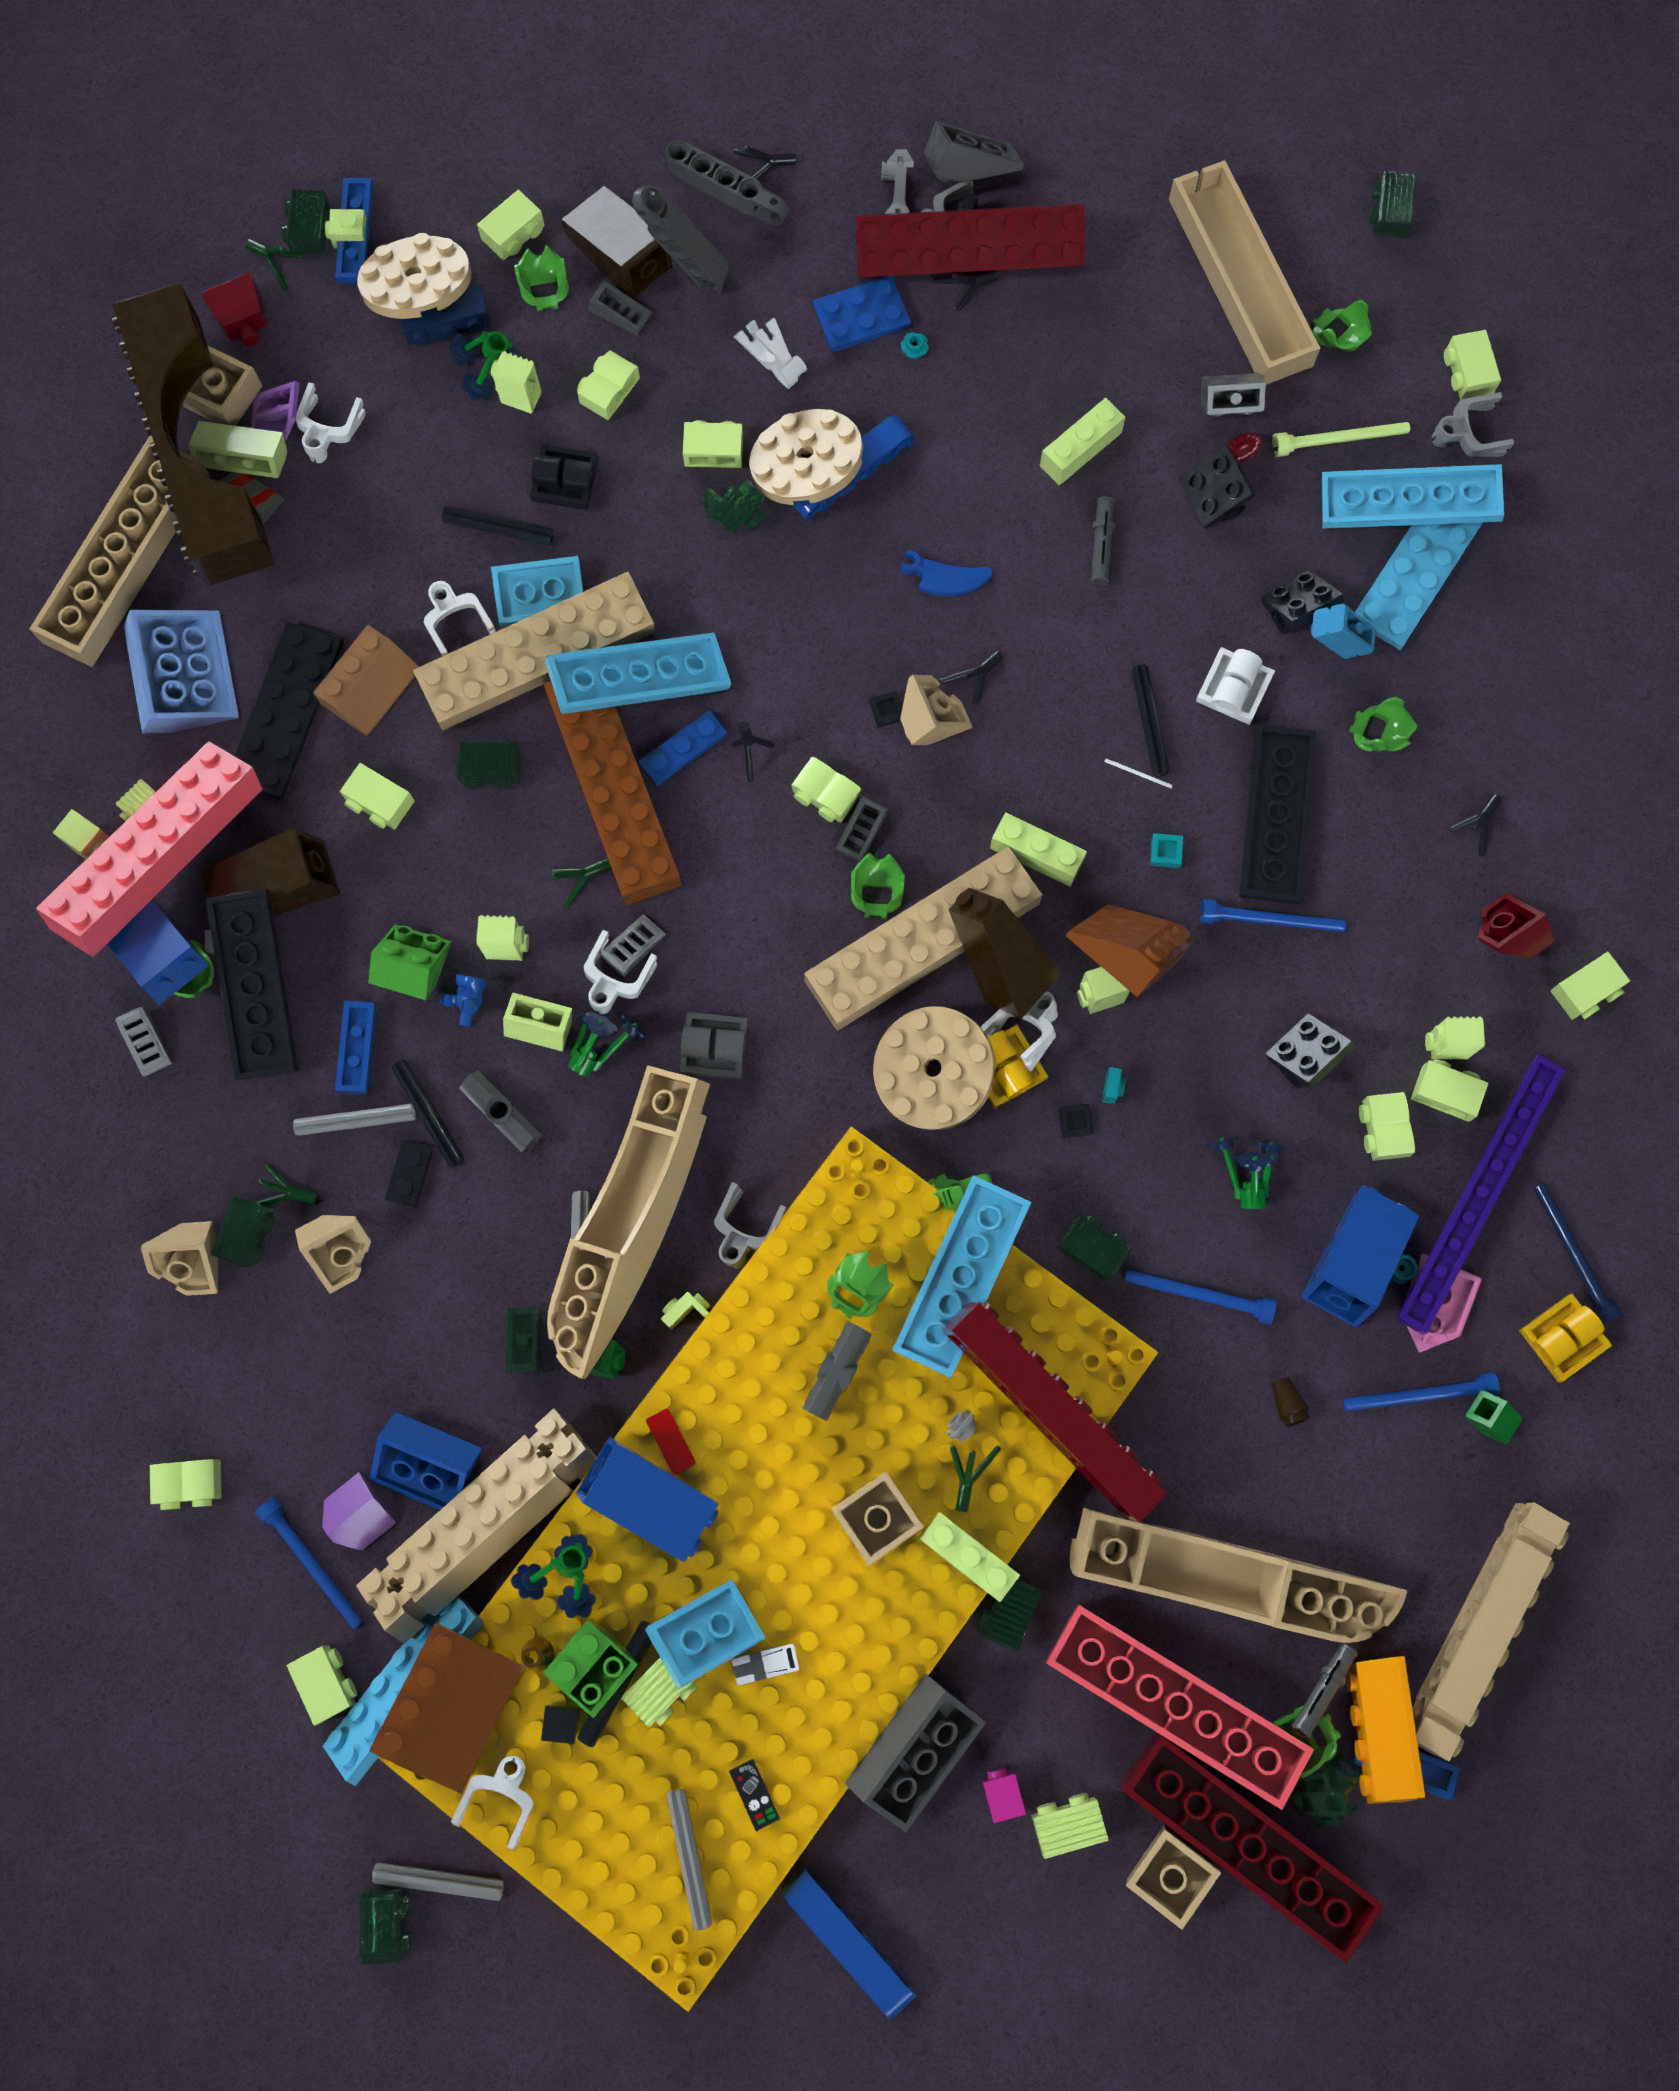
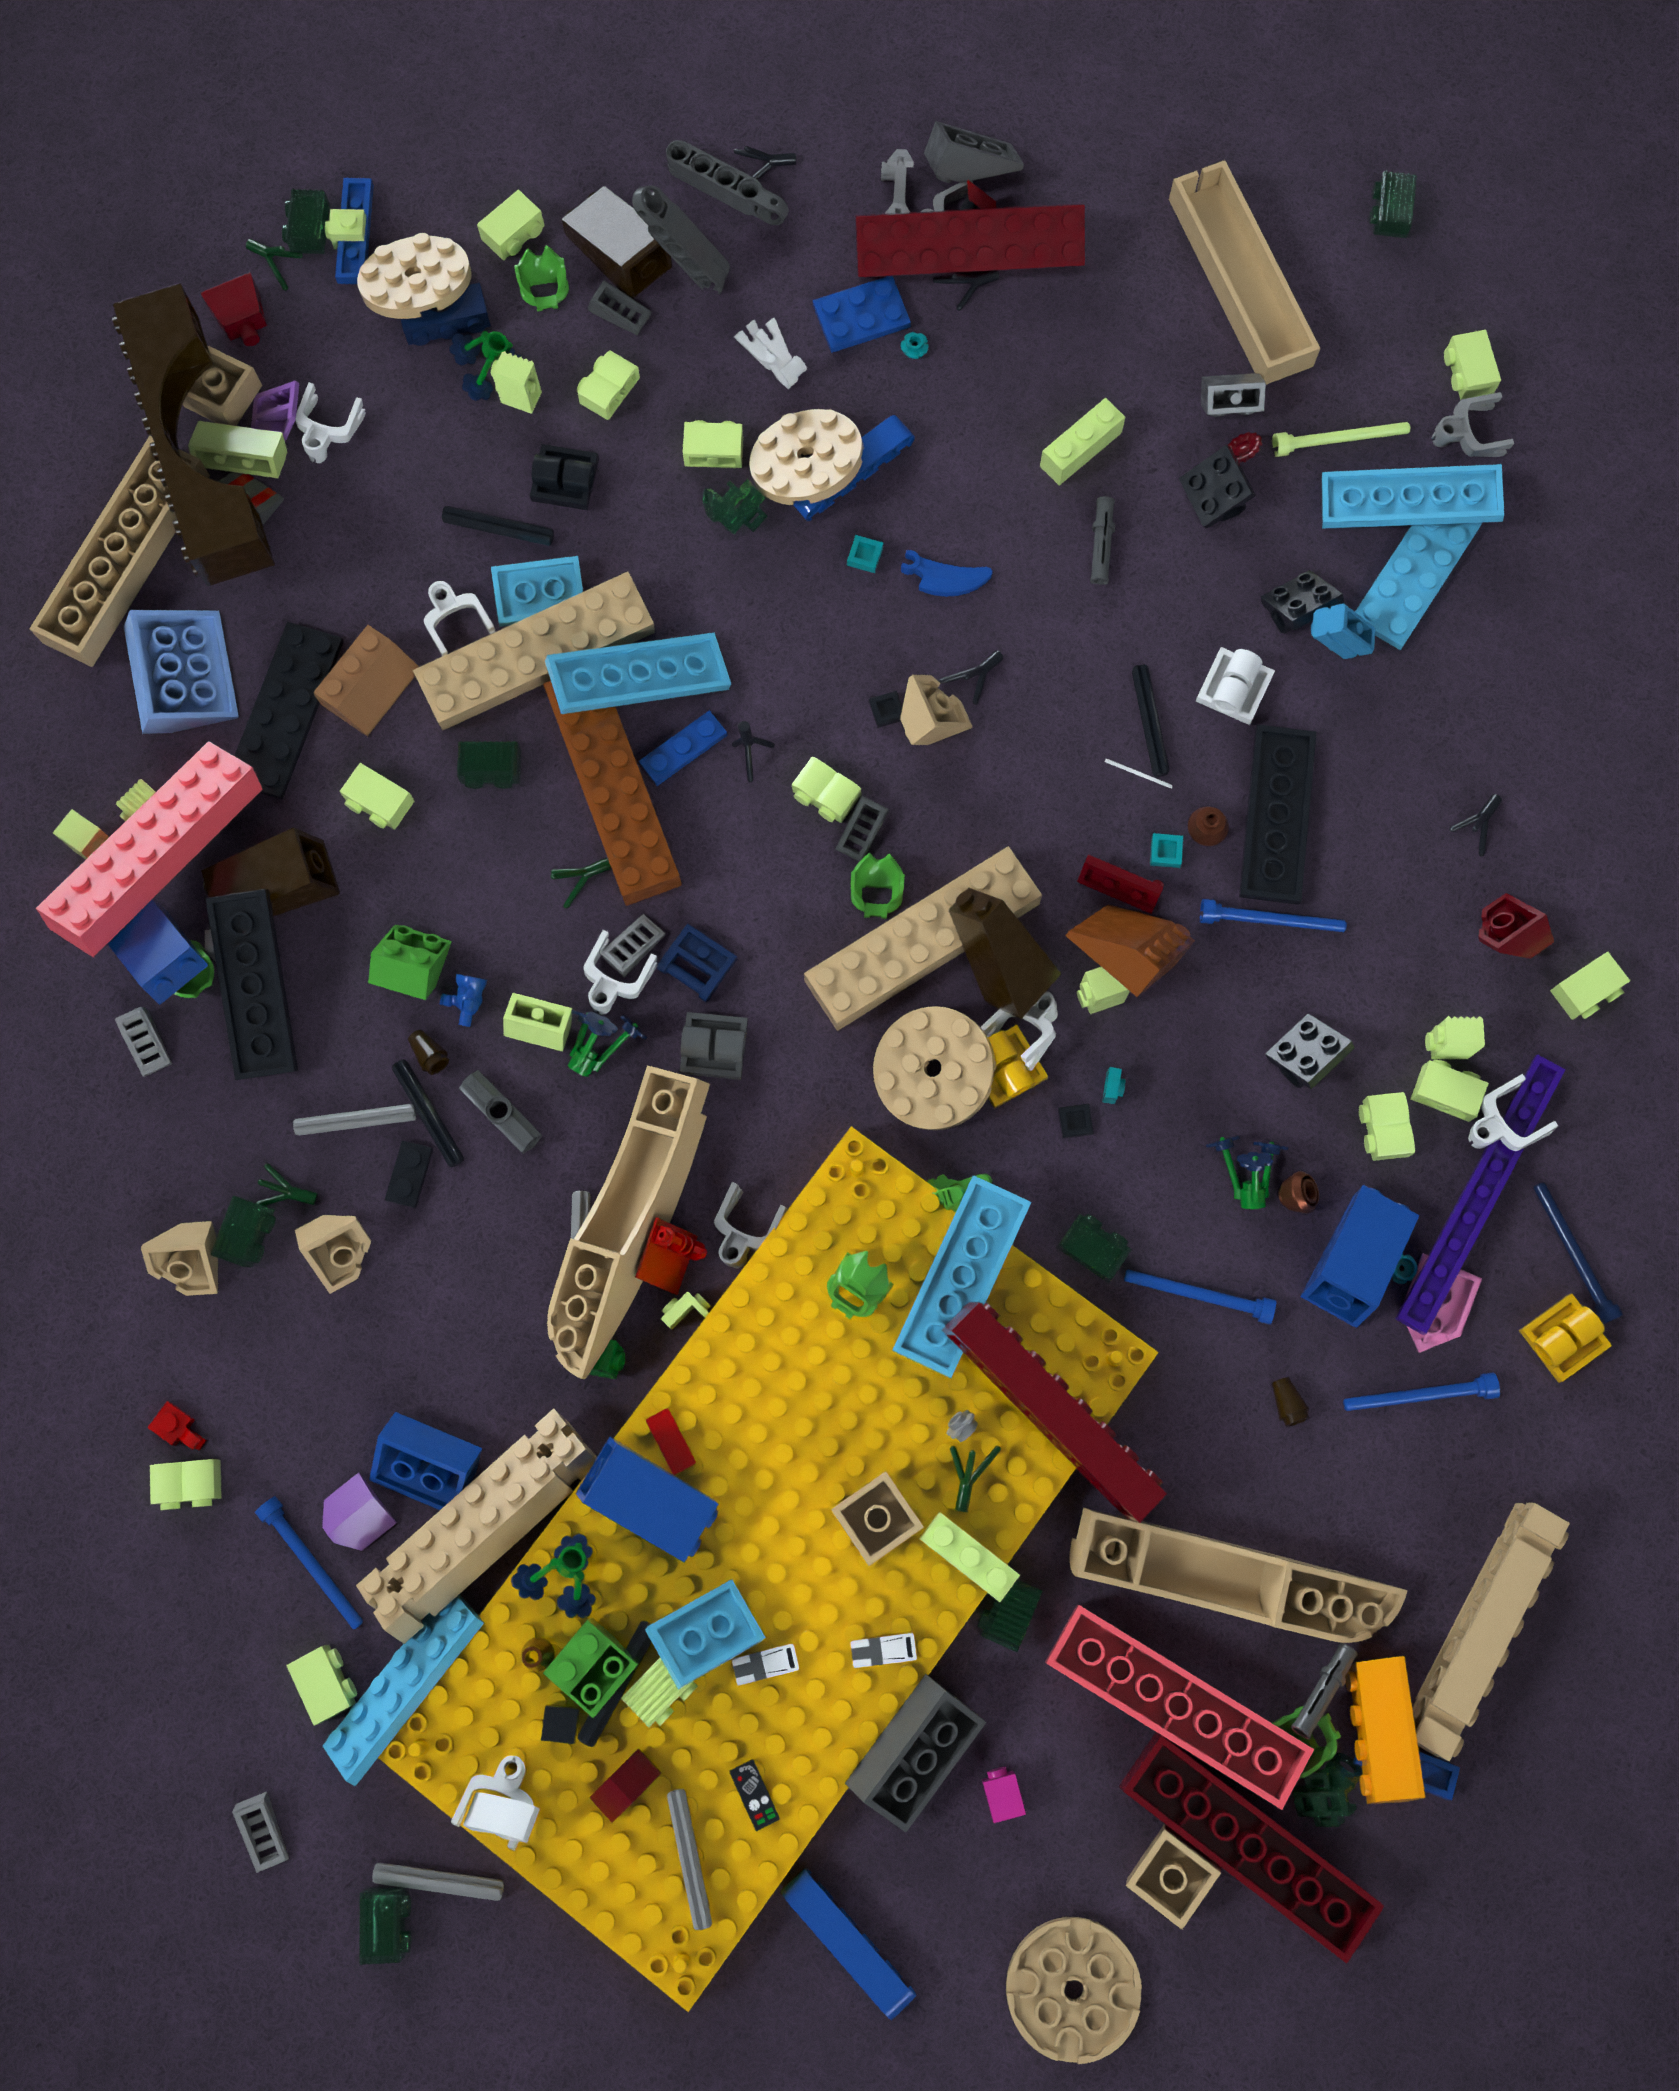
(174, 1425): none -> red plate
(240, 1810): none -> light grey slope
(356, 1047): blue plate -> none
(429, 1054): none -> dark brown cone
(447, 1708): dark orange slope -> none
(501, 938): yellowish green brick -> none
(501, 1816): none -> white slope
(524, 1340): clear green brick -> none
(625, 1785): none -> dark red slope
(668, 1256): none -> red hinge
(702, 954): none -> dark blue plate
(837, 1371): dark grey piece -> none
(865, 554): none -> teal plate
(883, 1650): none -> white sticker
(979, 197): none -> red sticker
(1039, 849): yellowish green brick -> none
(1069, 1826): yellowish green brick -> none
(1079, 2027): none -> tan plate
(1120, 884): none -> dark red hinge
(1208, 826): none -> copper cone
(1299, 1193): none -> copper cone
(1354, 316): bright green helmet -> none
(1397, 729): bright green helmet -> none
(1494, 1417): green brick -> none
(1495, 1126): none -> white piece

